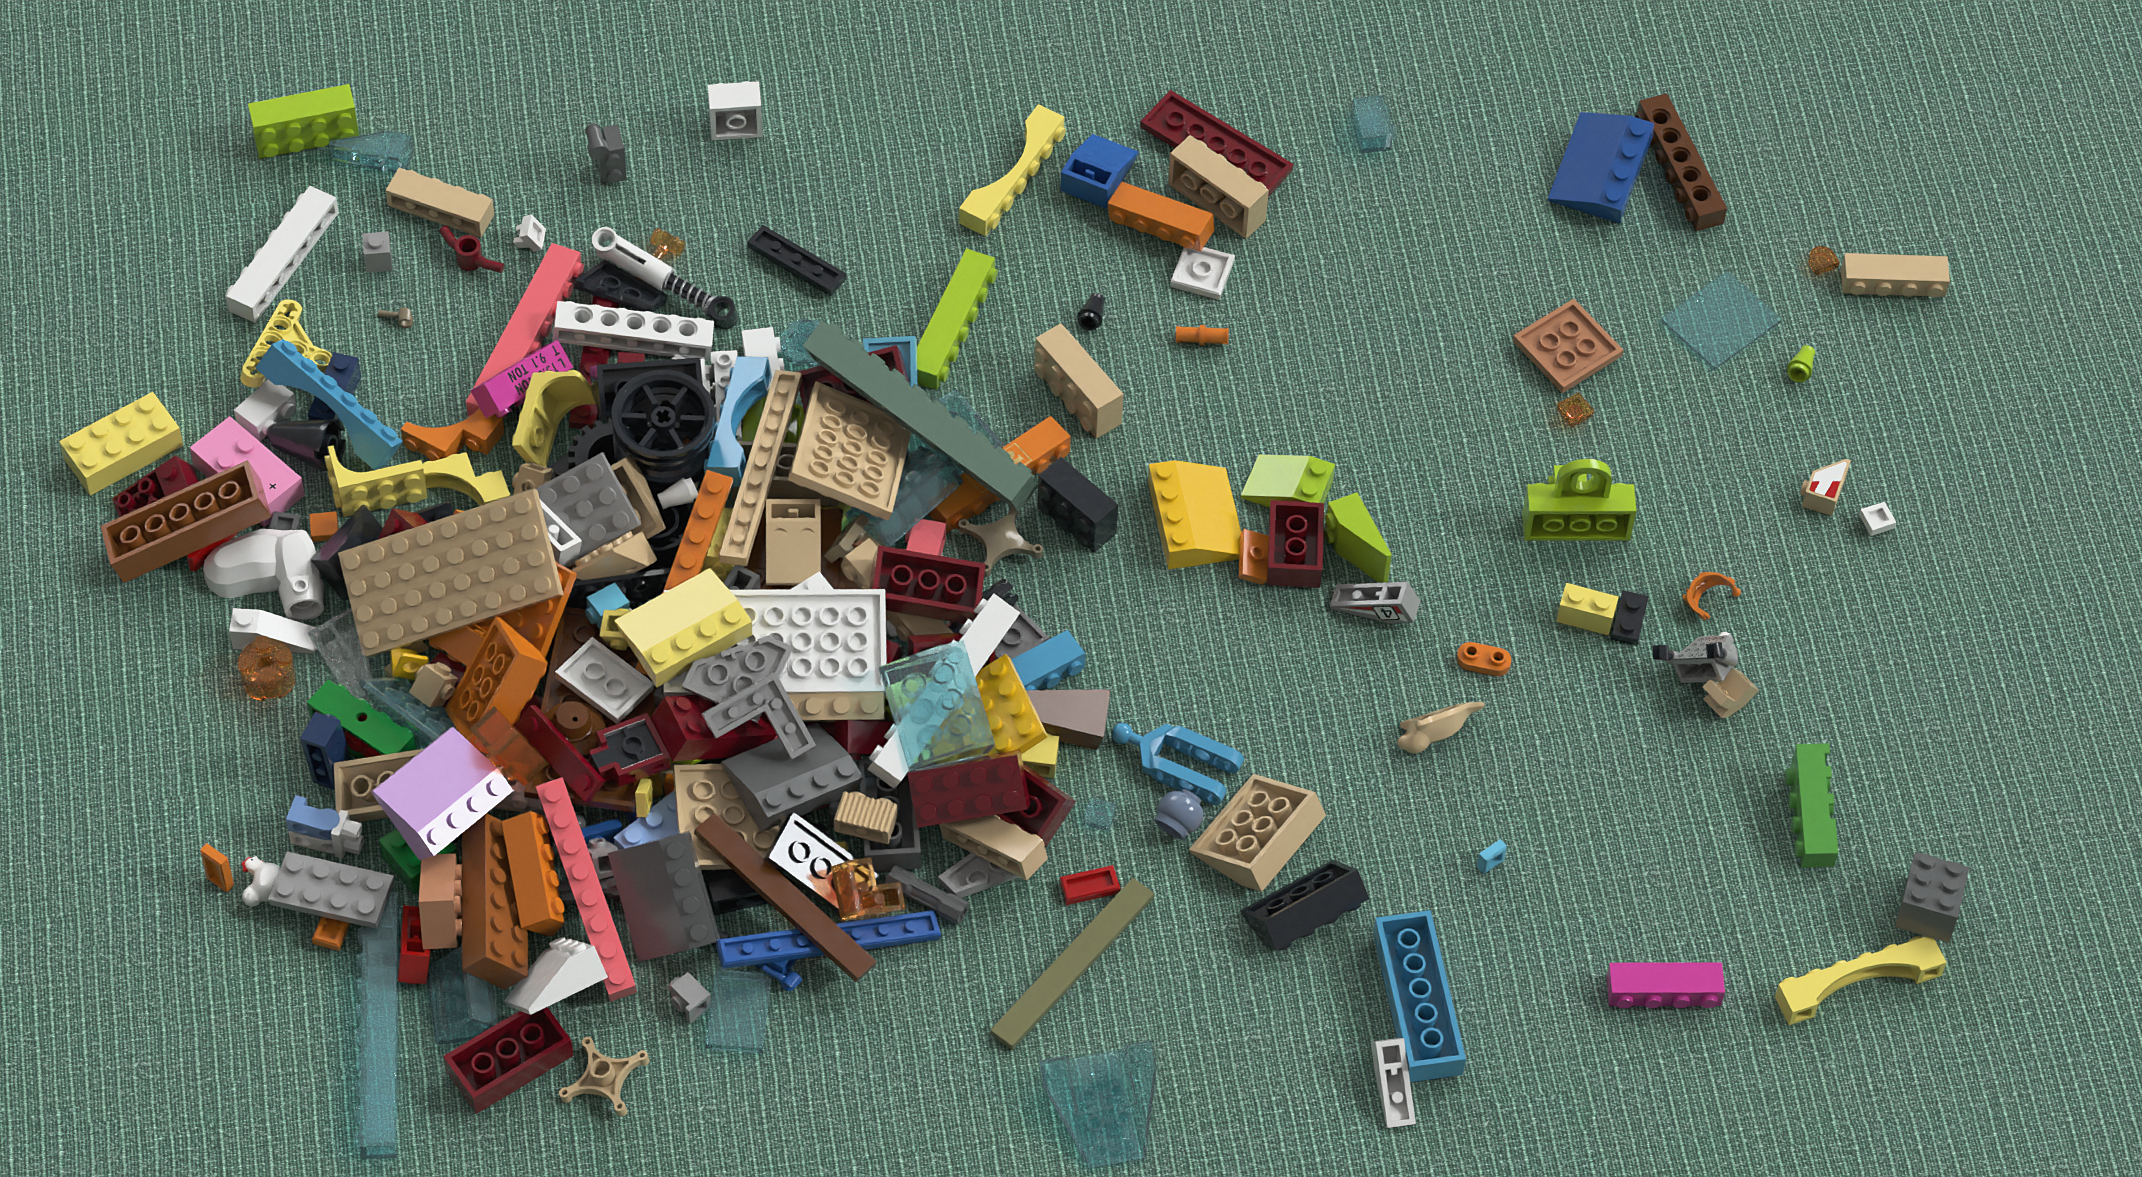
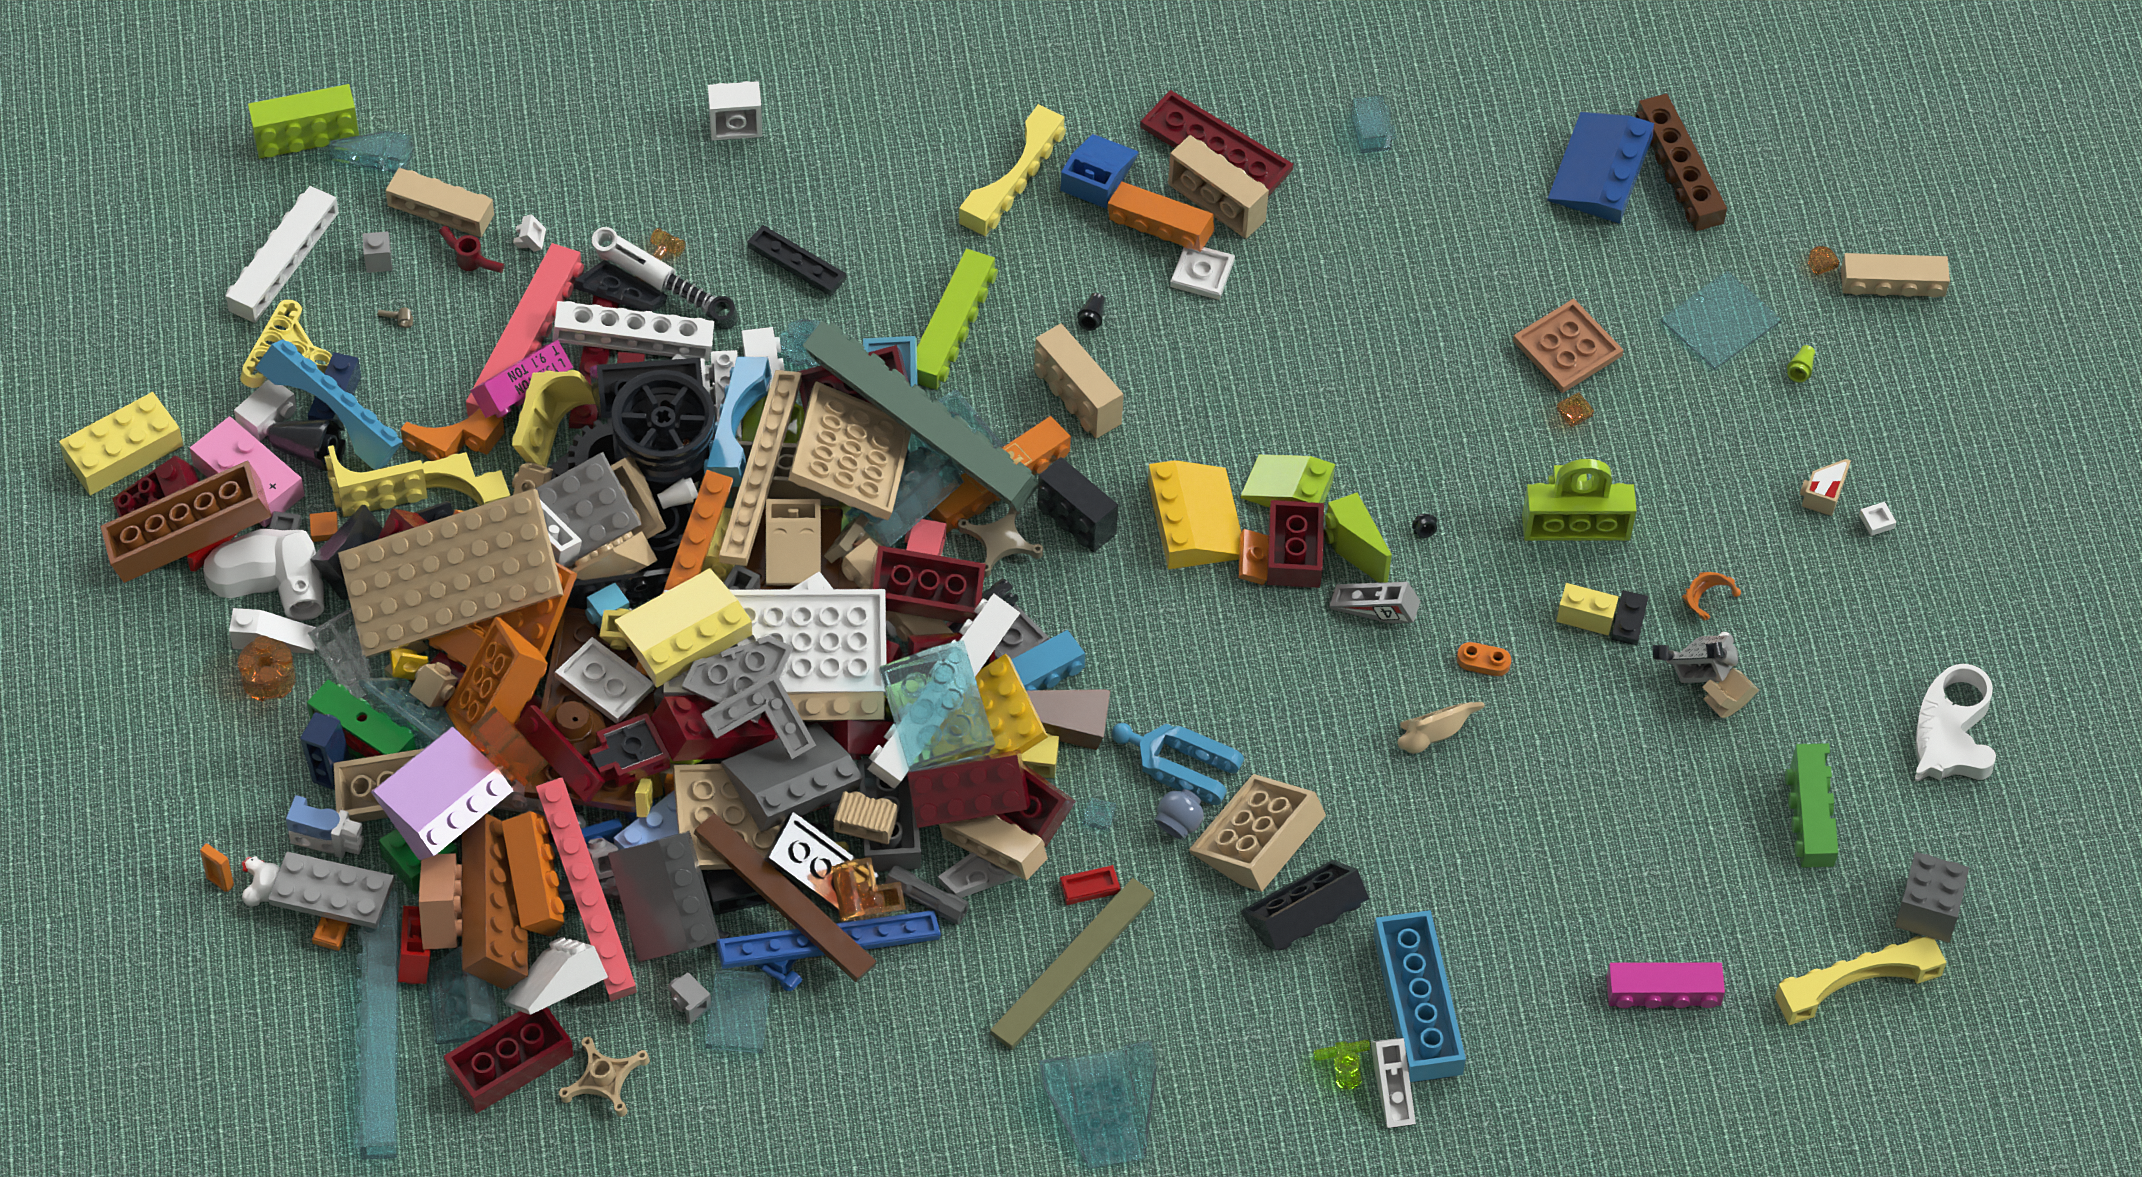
(607, 152): dark grey hinge -> none
(1202, 335): orange pin -> none
(1345, 1061): none -> clear neon green piece
(1425, 525): none -> black plate
(1491, 856): medium azure tile -> none
(1941, 729): none -> white animal

